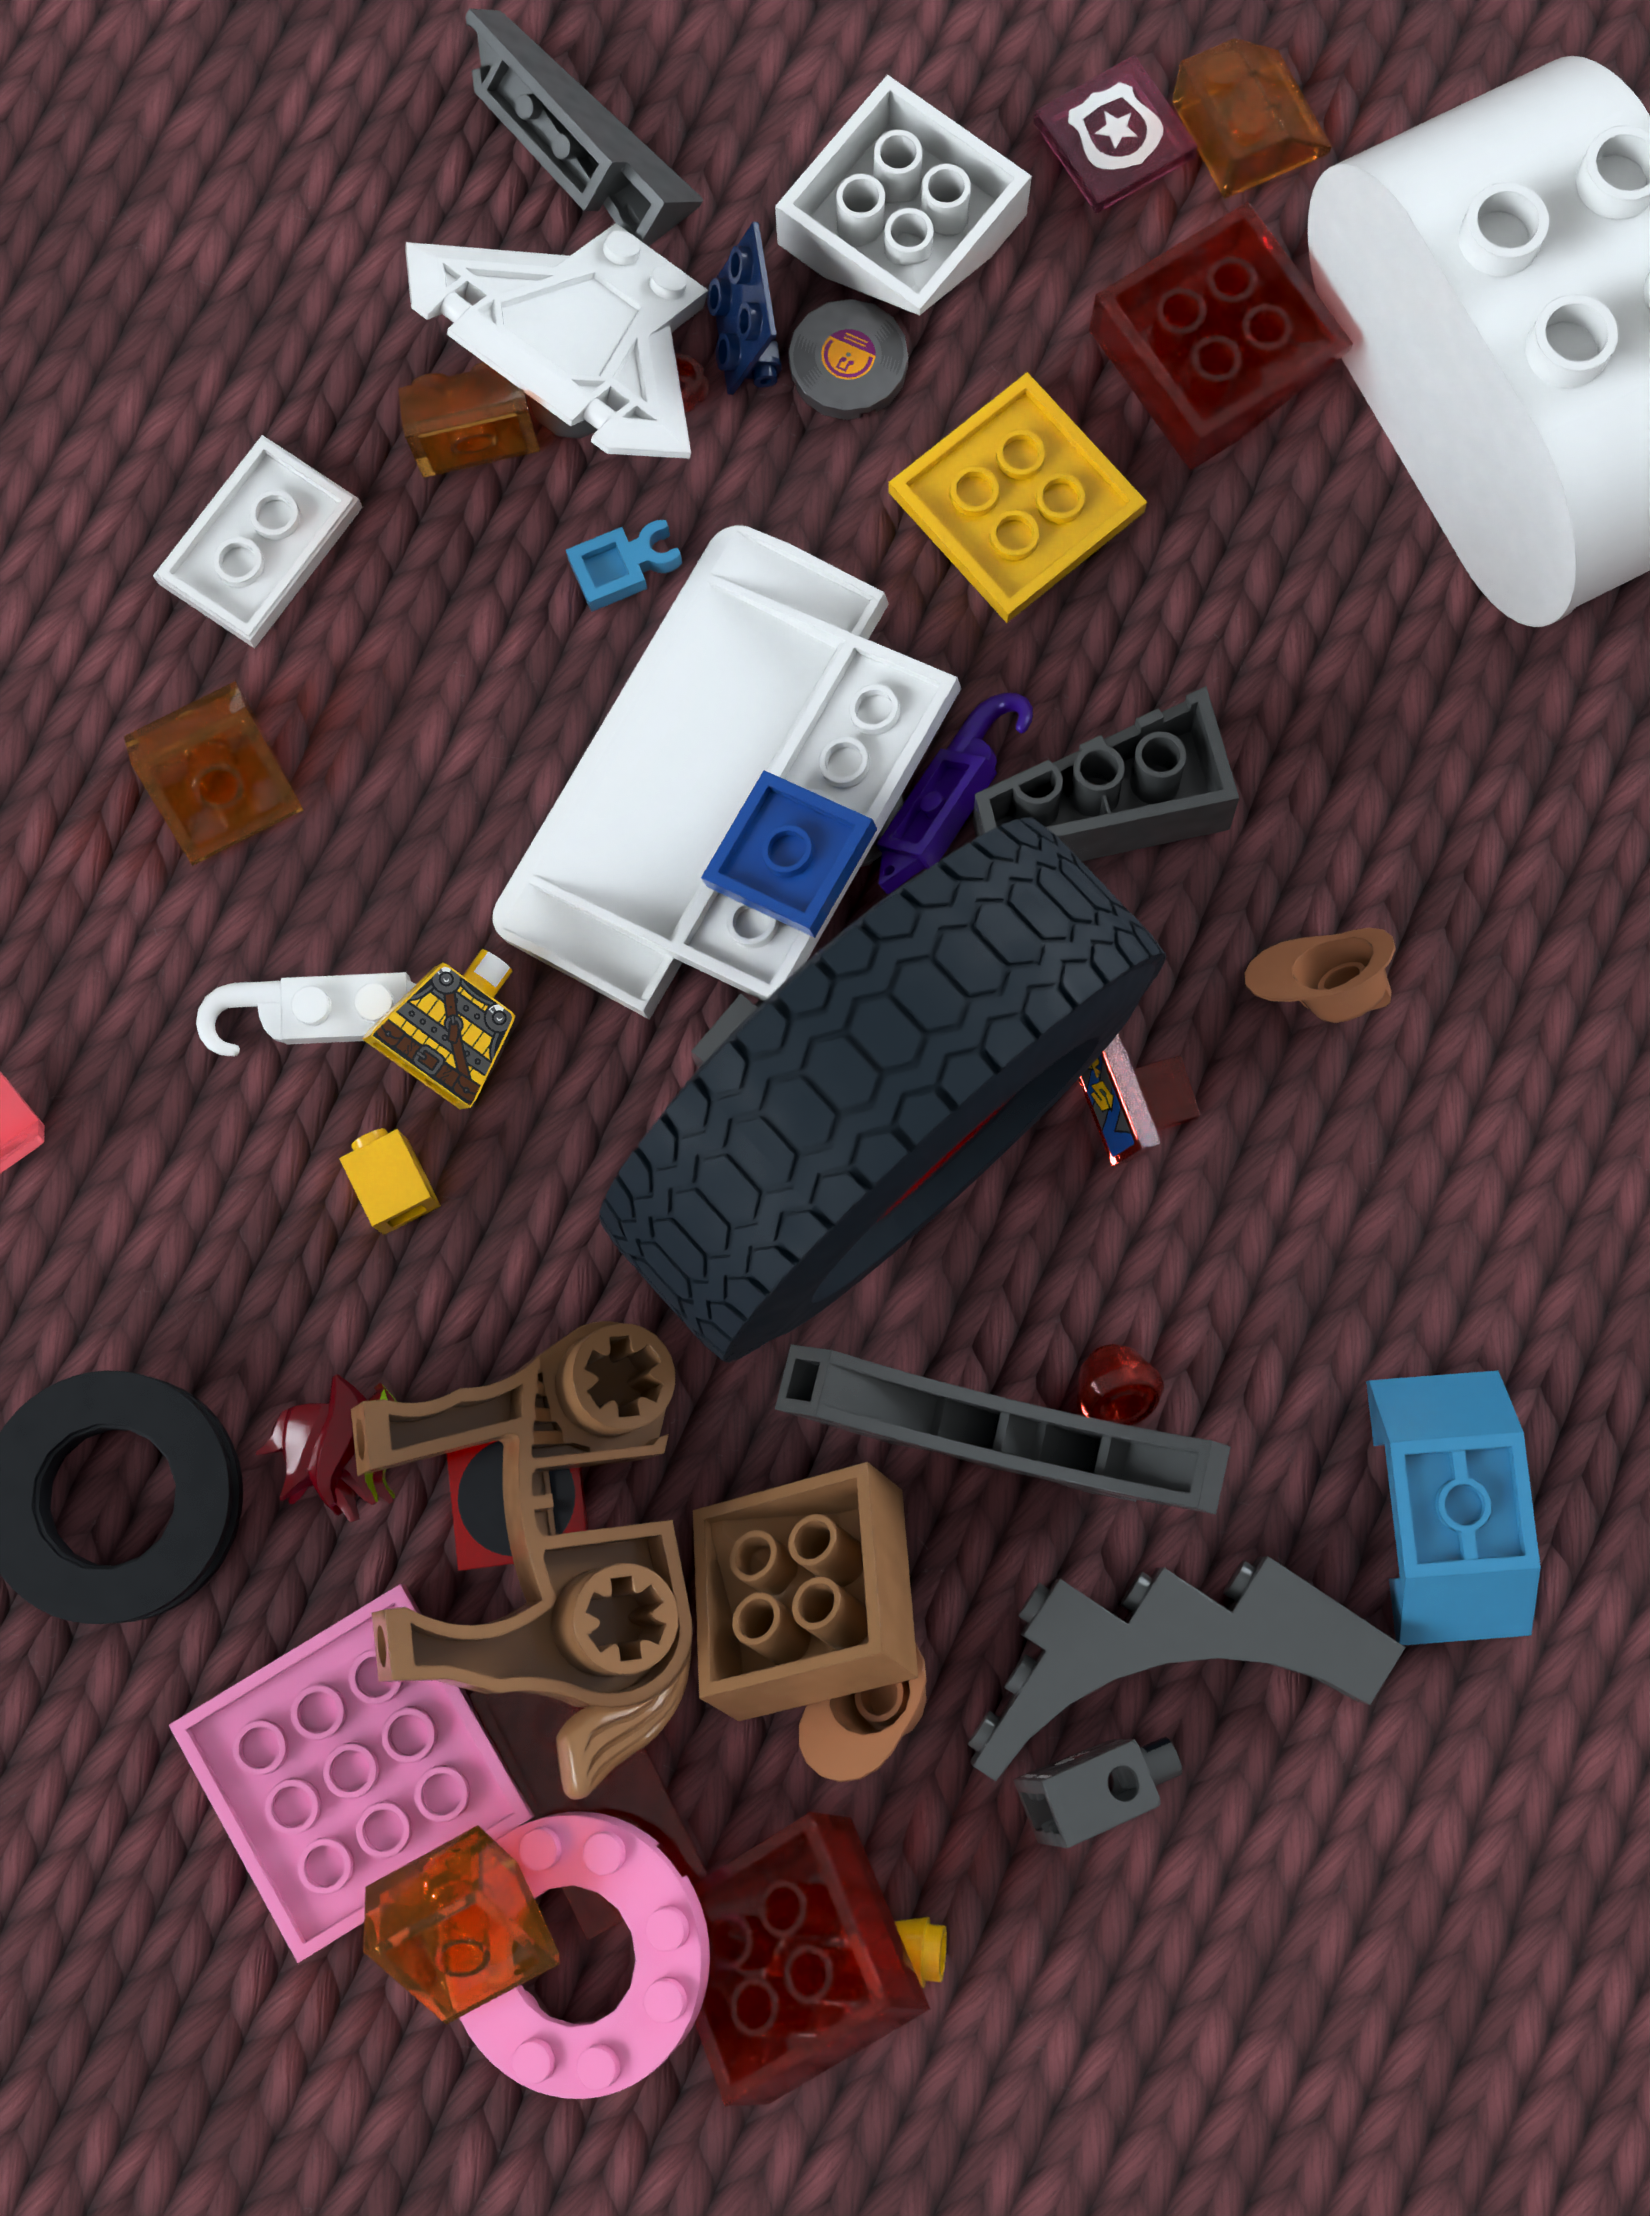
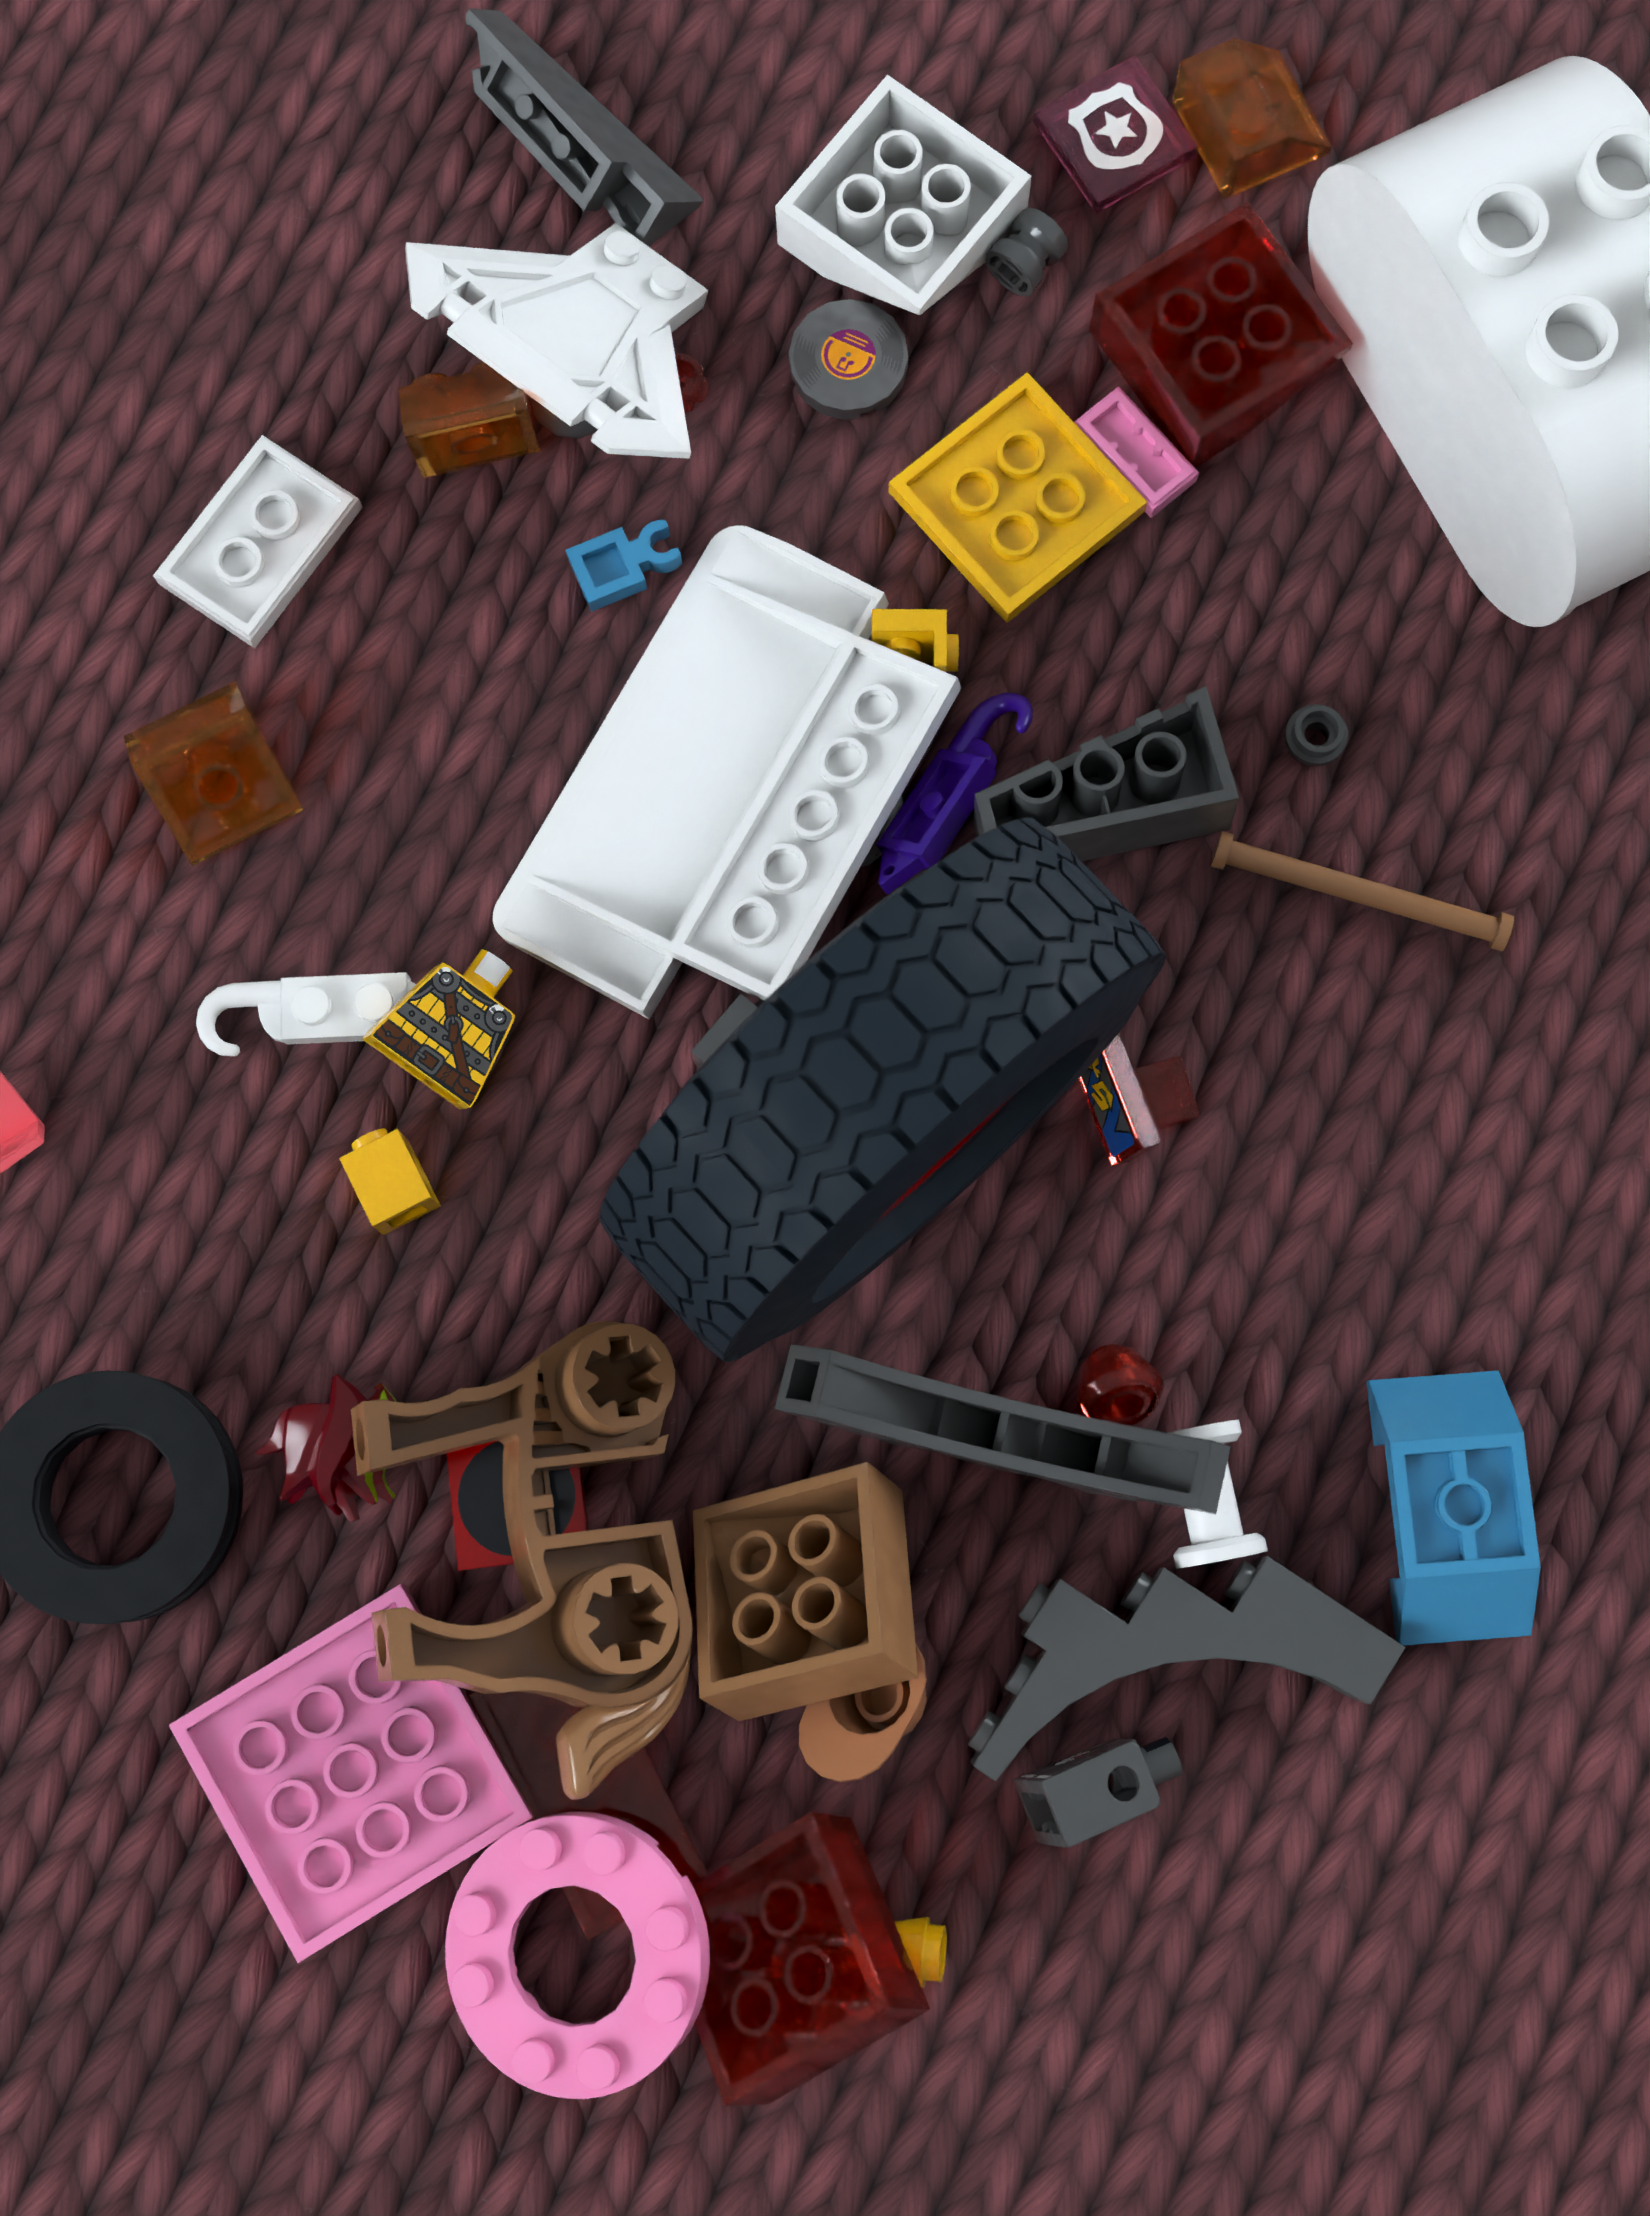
(457, 1926): clear orange slope -> none
(745, 316): dark blue hinge -> none
(789, 853): blue plate -> none
(917, 635): none -> yellow bracket
(1022, 257): none -> dark grey wheel
(1138, 450): none -> bright pink plate
(1220, 1534): none -> white piece
(1322, 719): none -> dark grey plate
(1328, 974): nougat piece -> none
(1363, 891): none -> medium nougat bar

